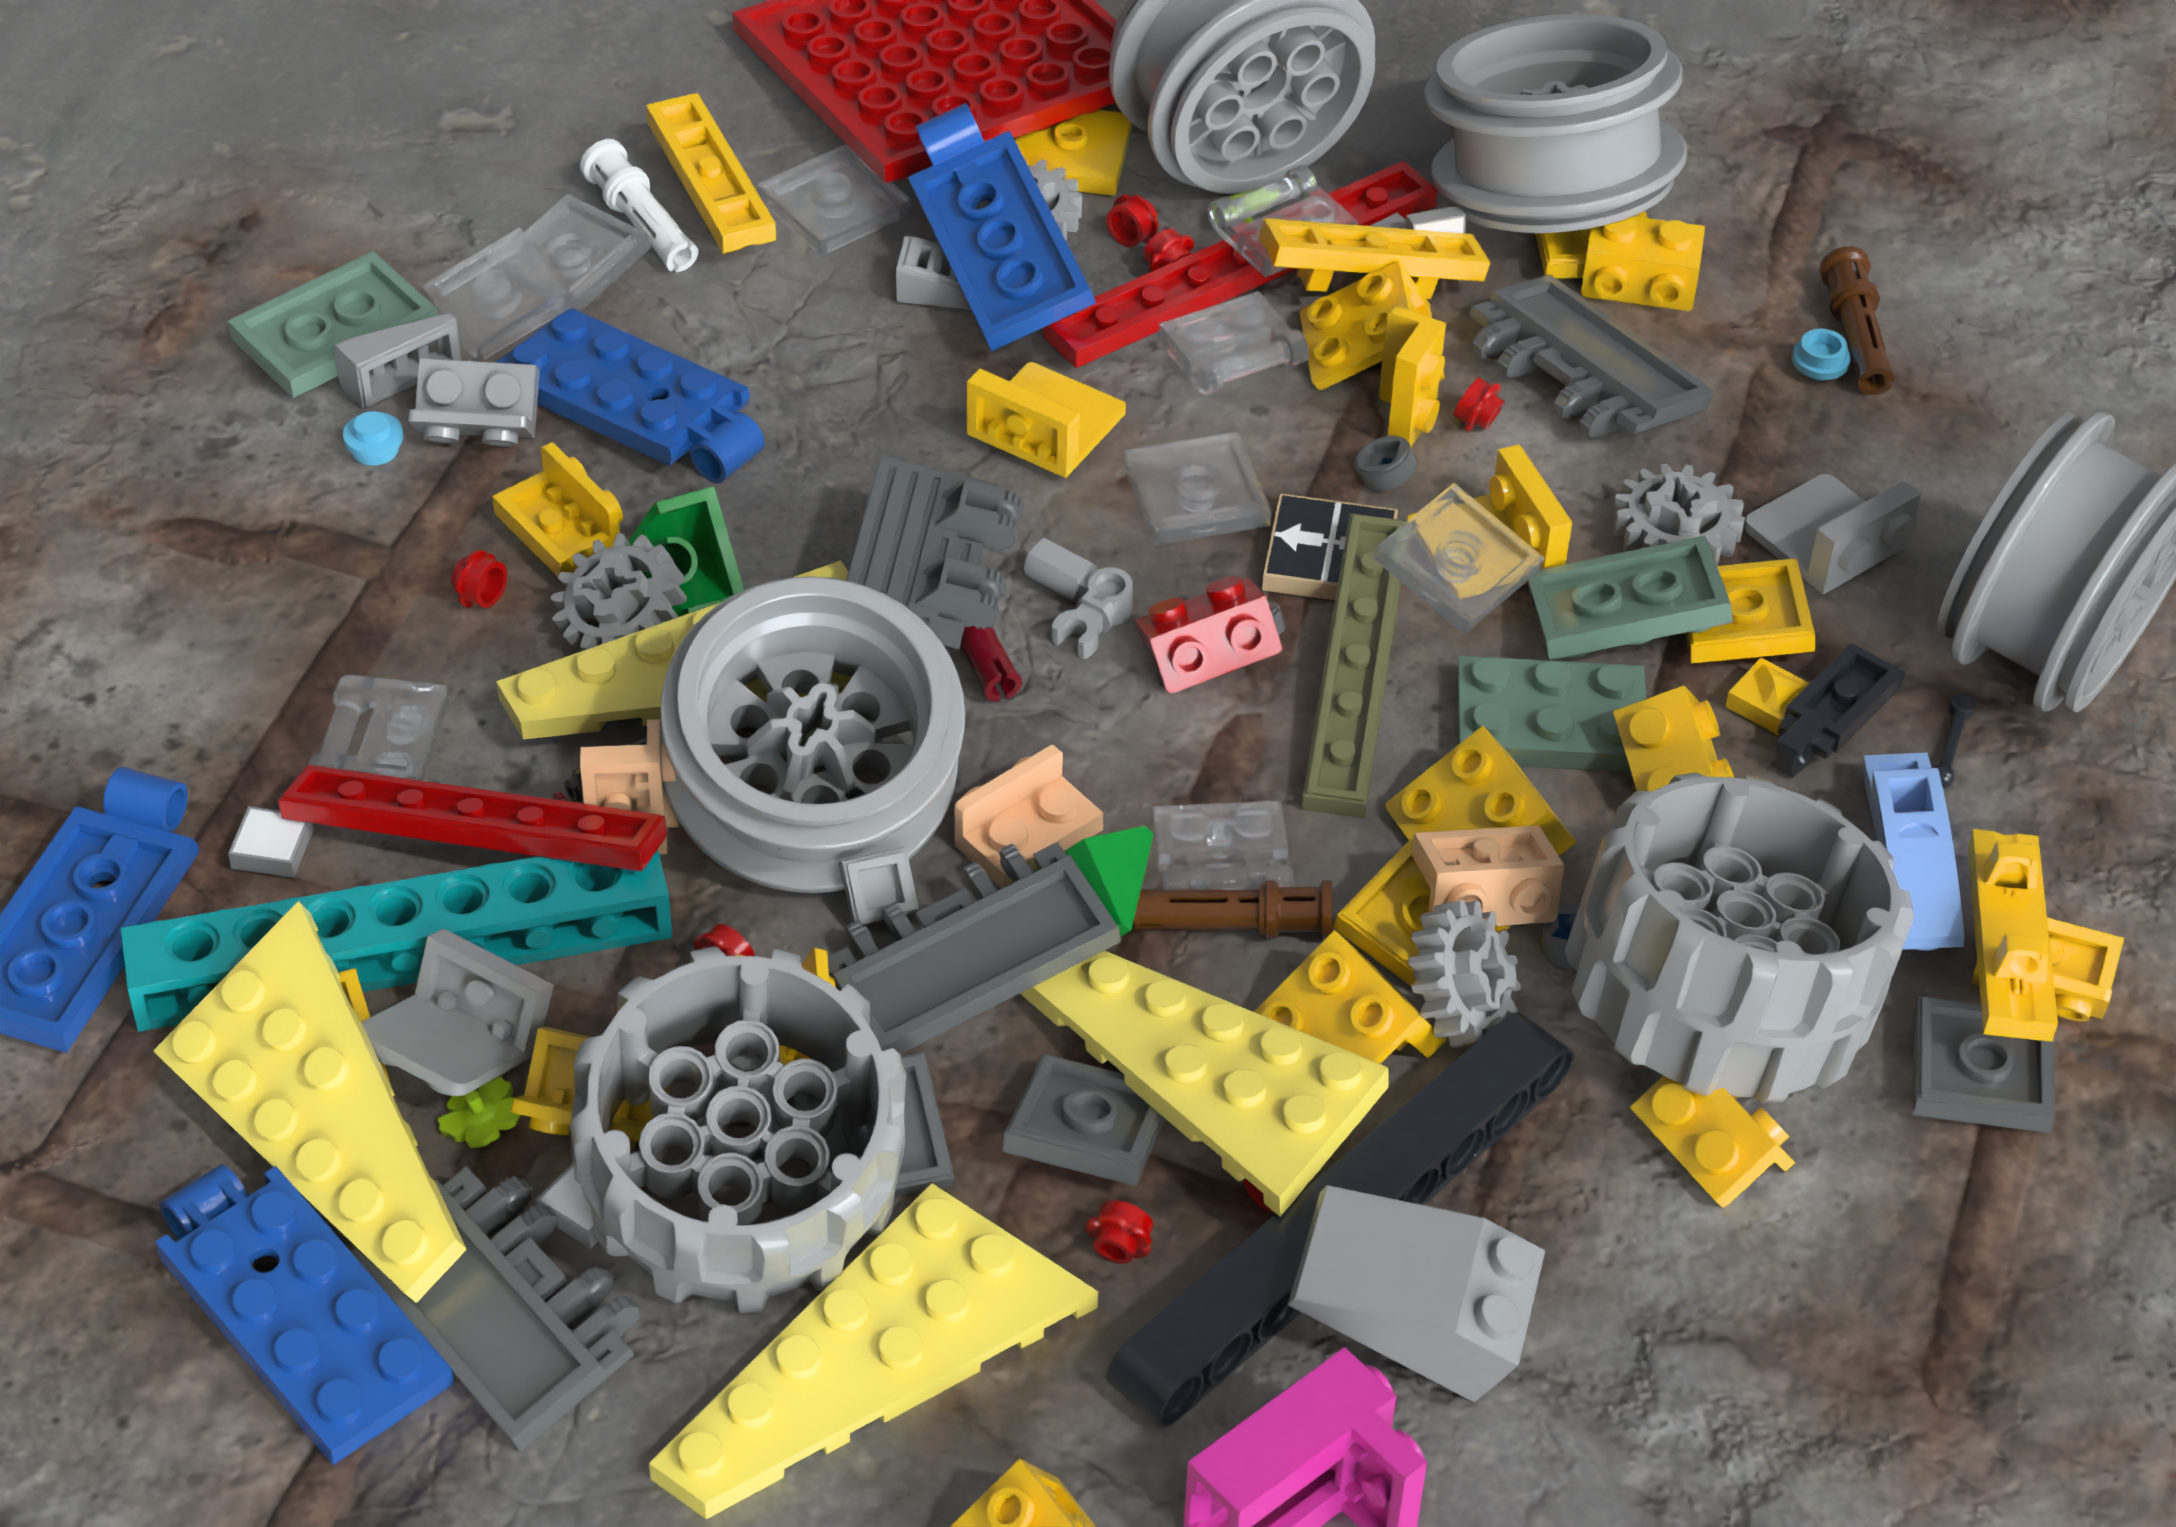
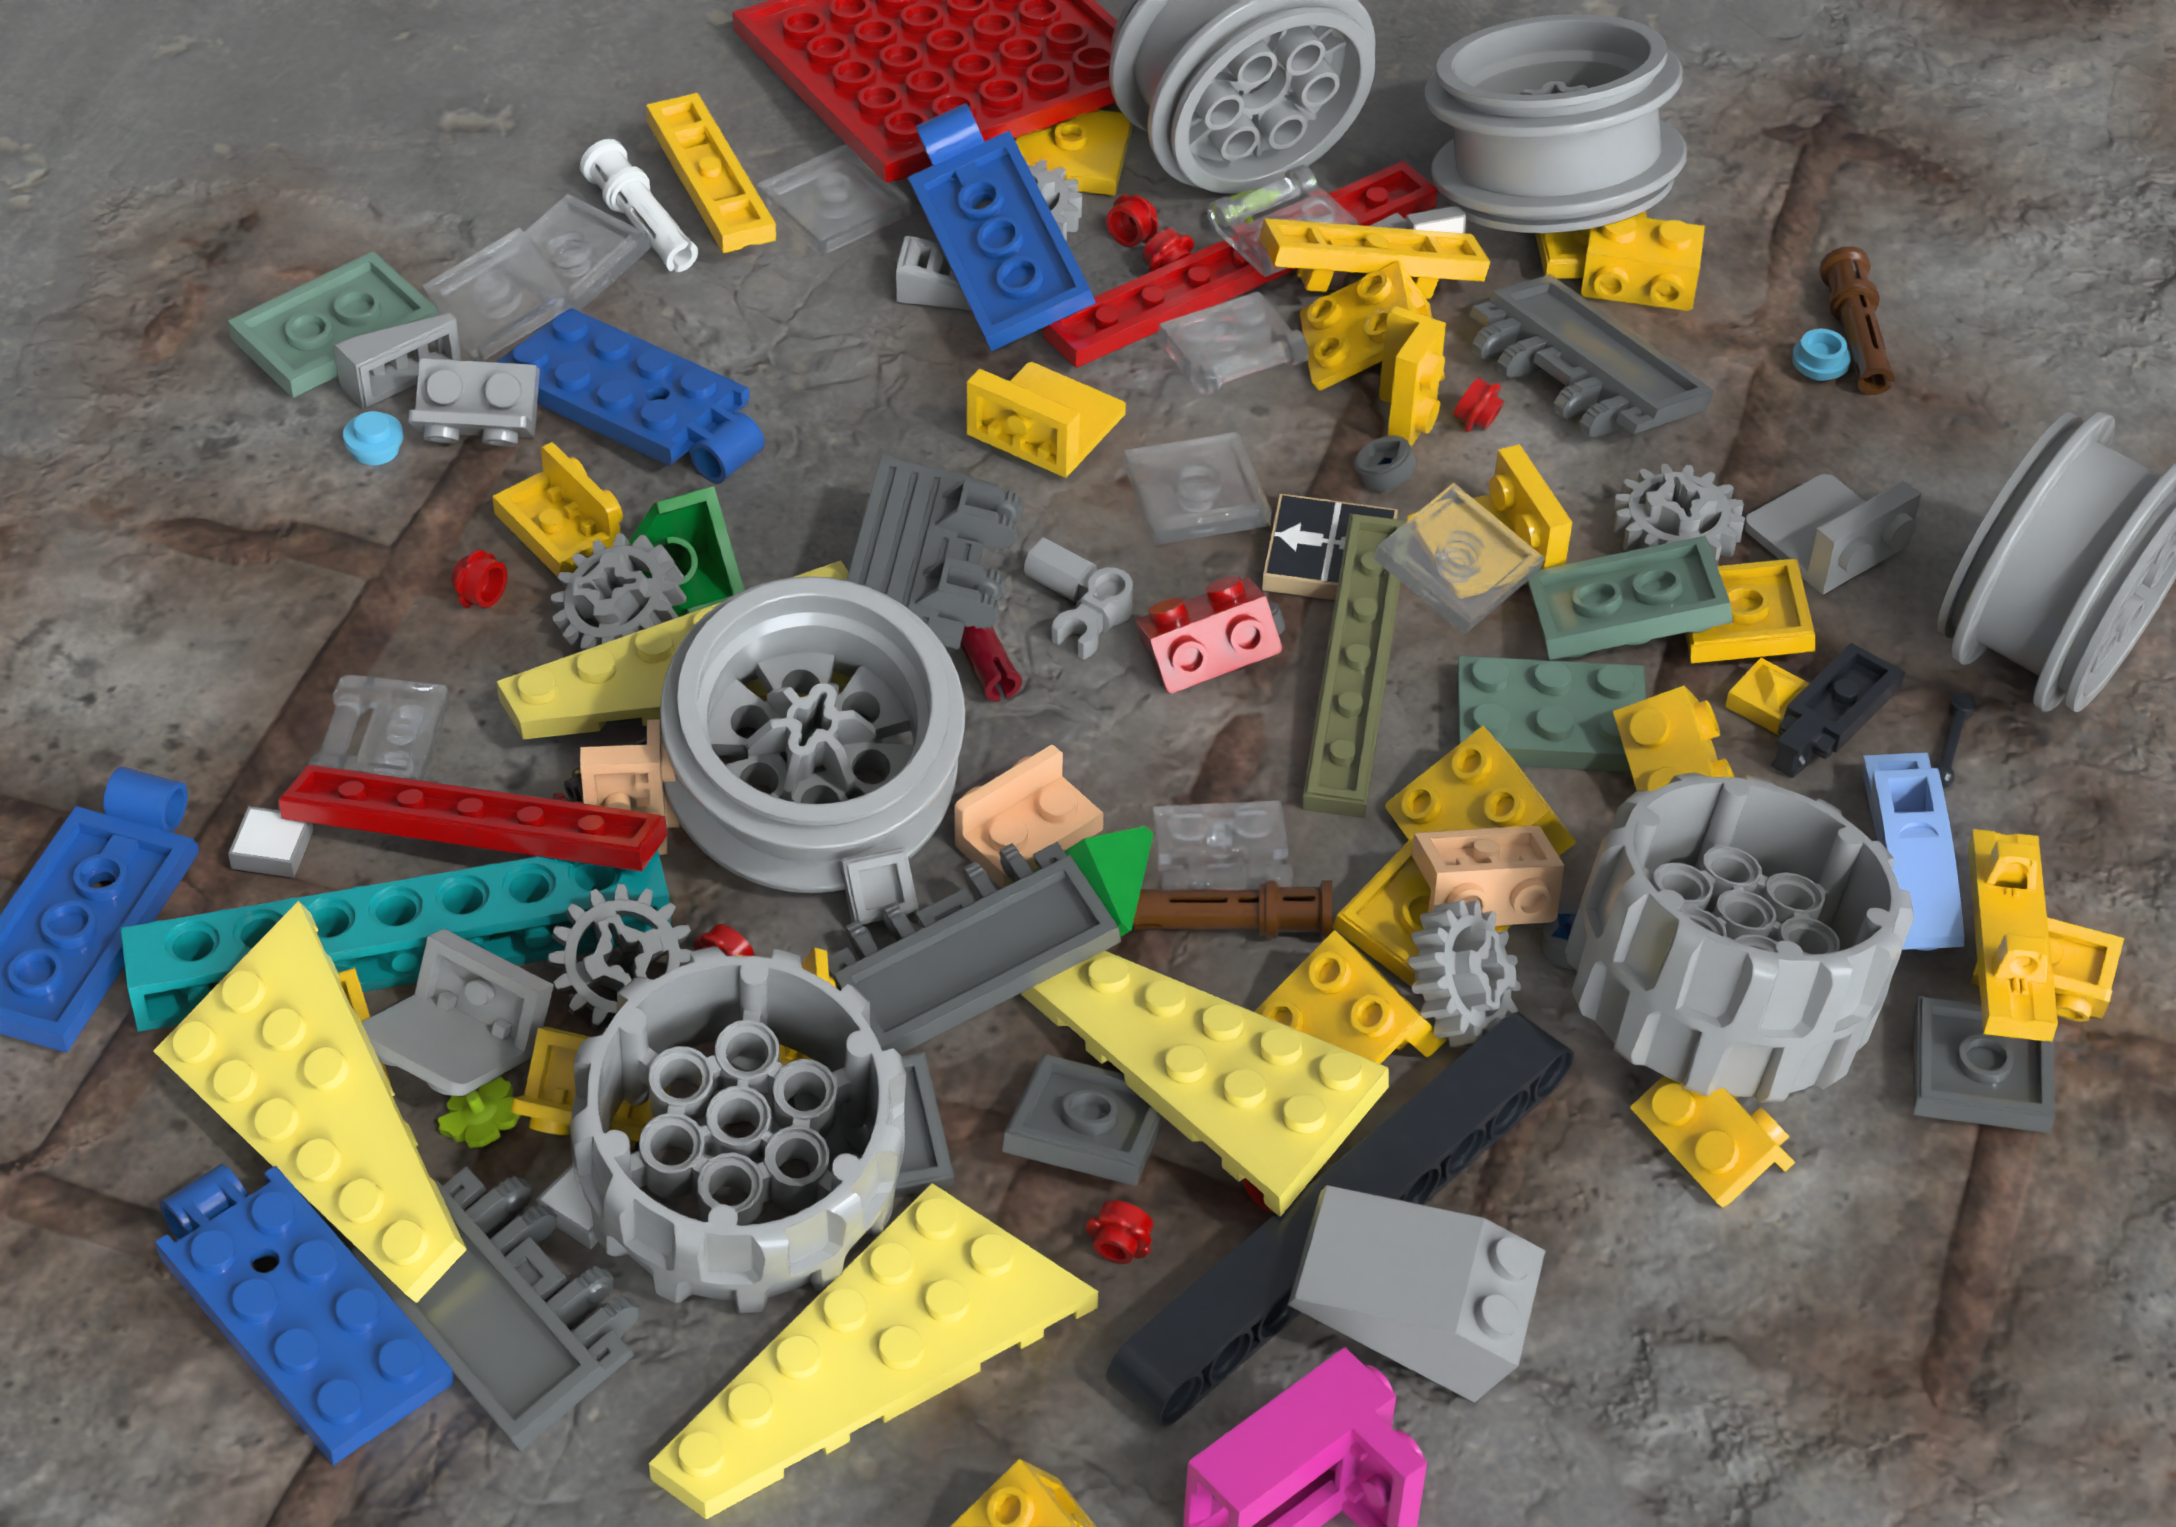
(607, 926): none -> light grey gear

